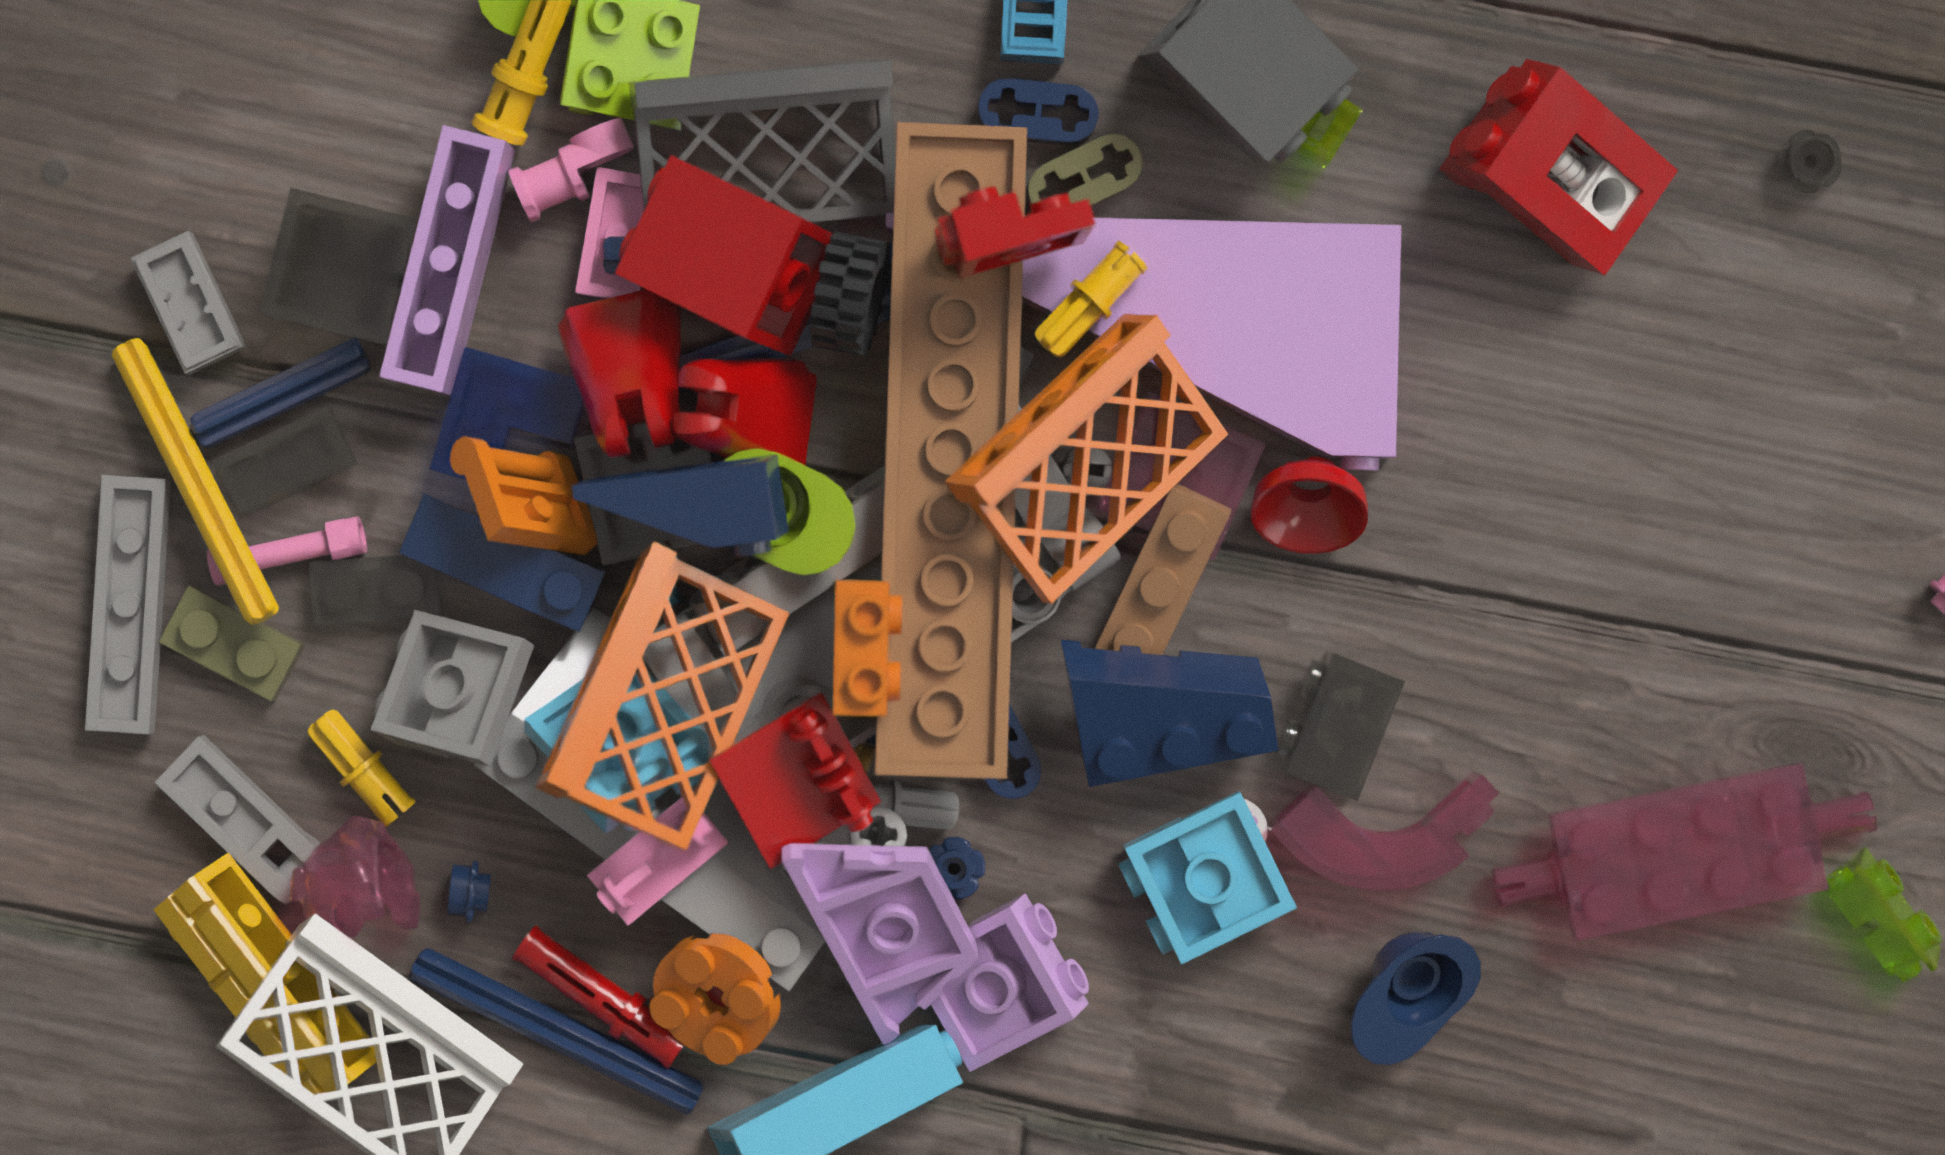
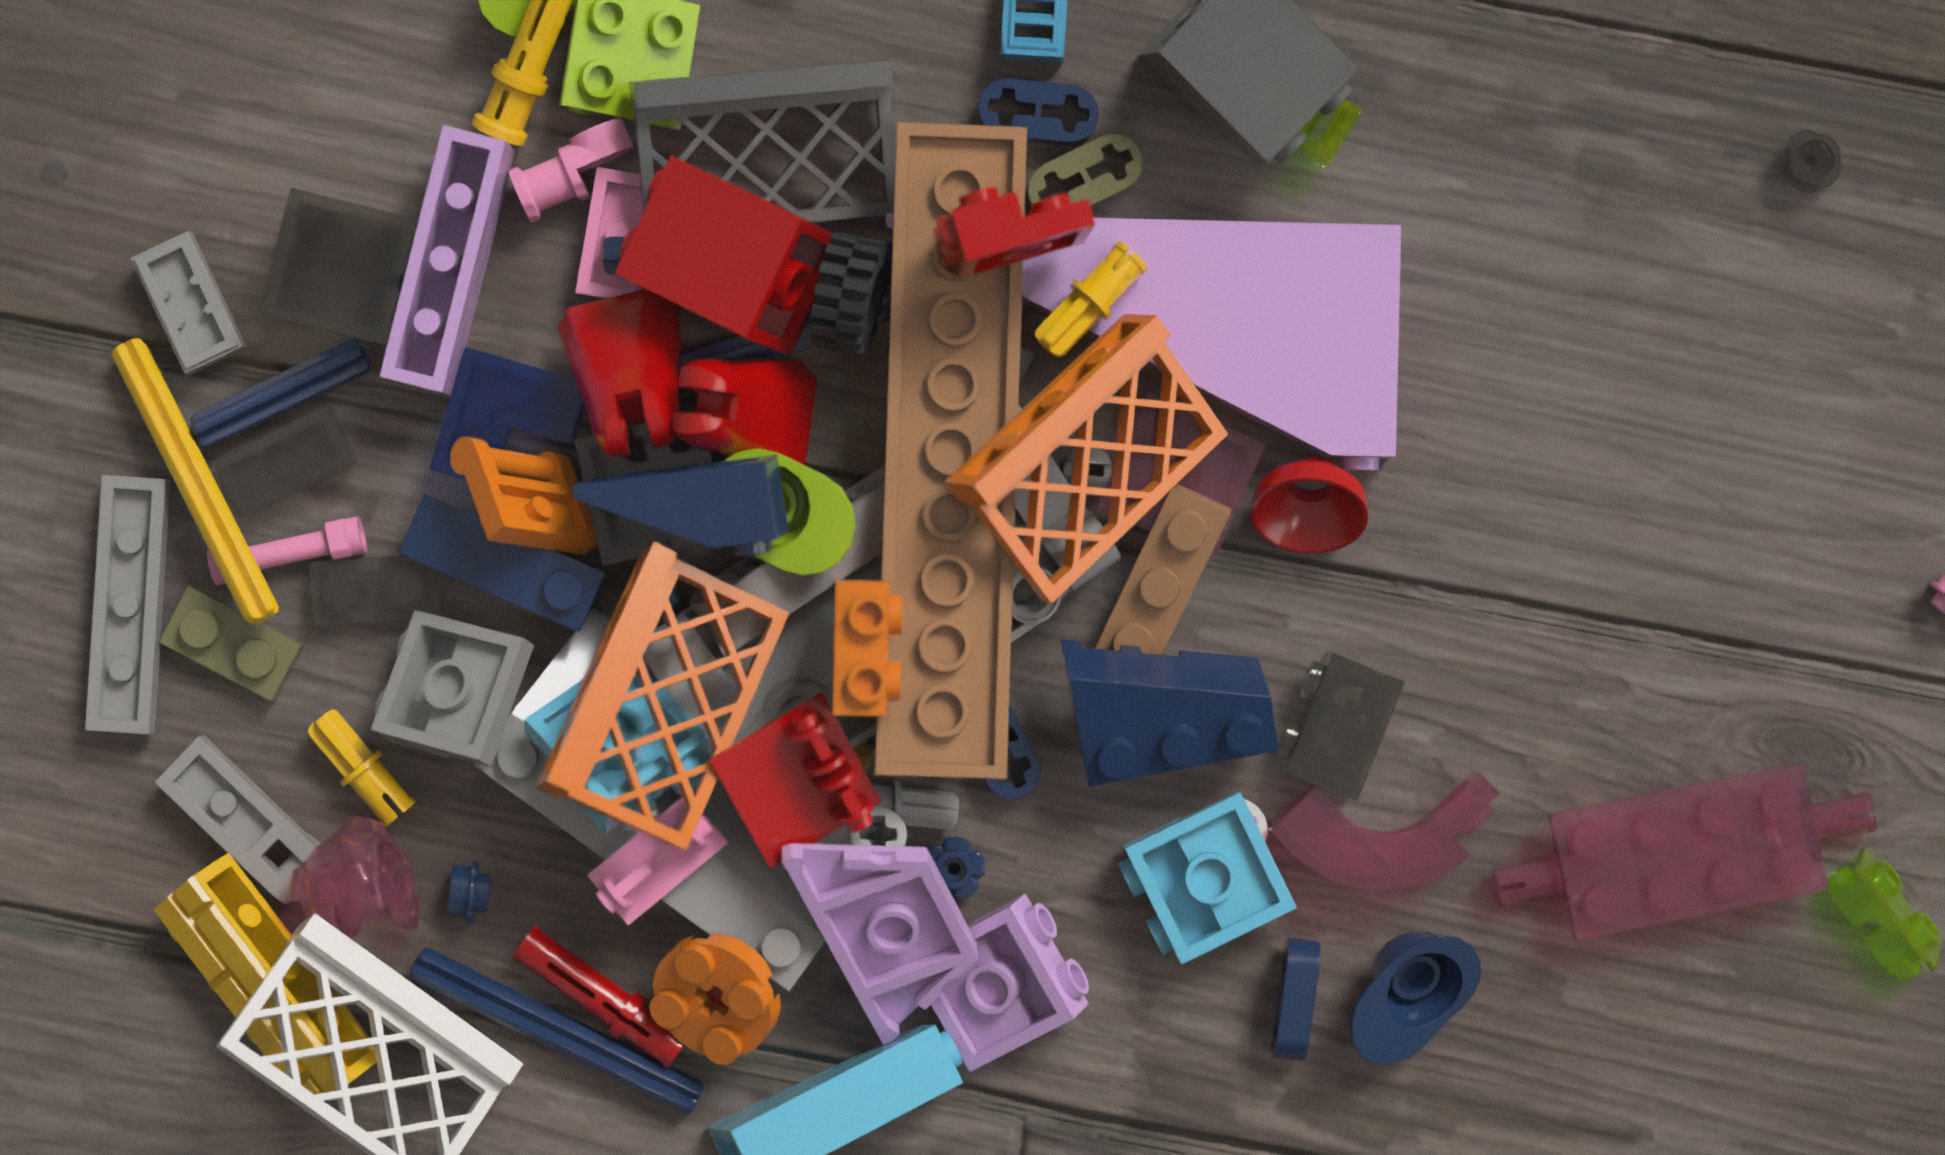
(1295, 999): none -> dark blue beam
(1524, 135): red brick -> none

